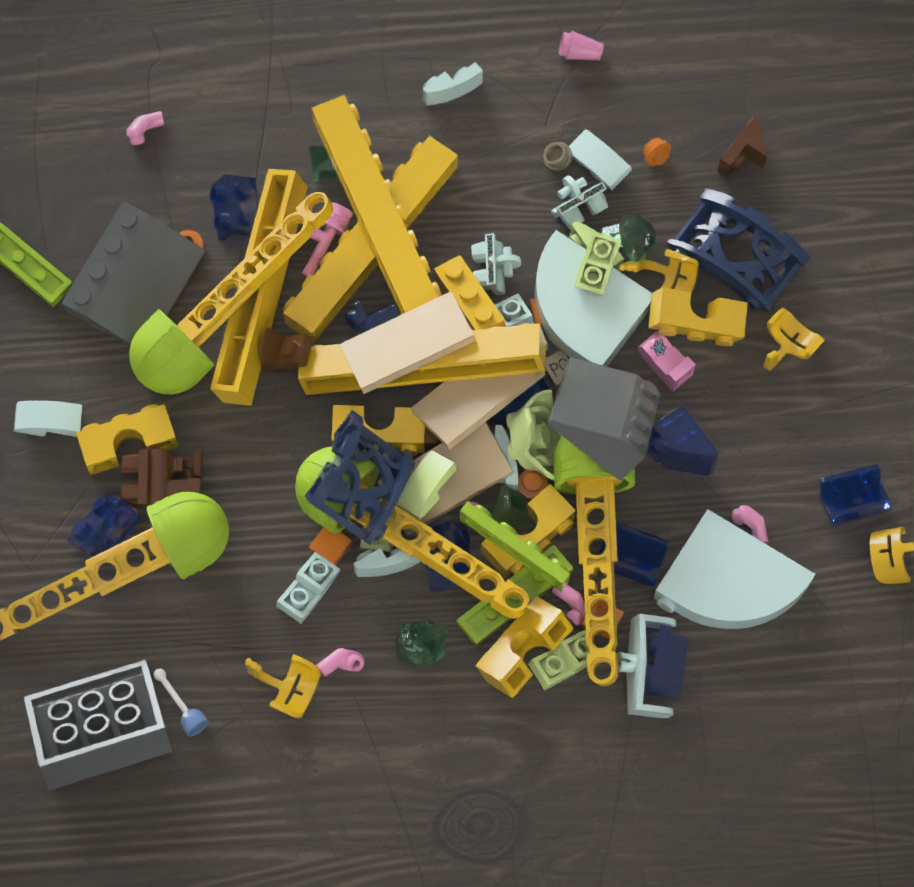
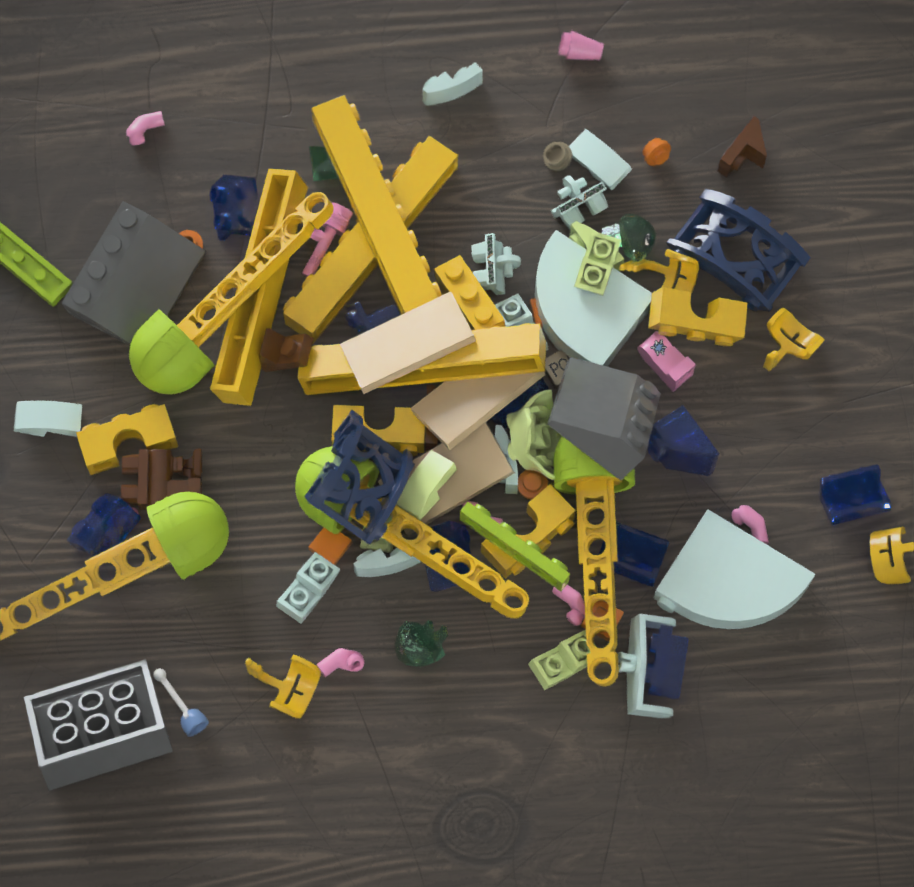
(483, 620): lime plate -> none
(510, 507): clear green slope -> none
(538, 626): yellow arch -> none

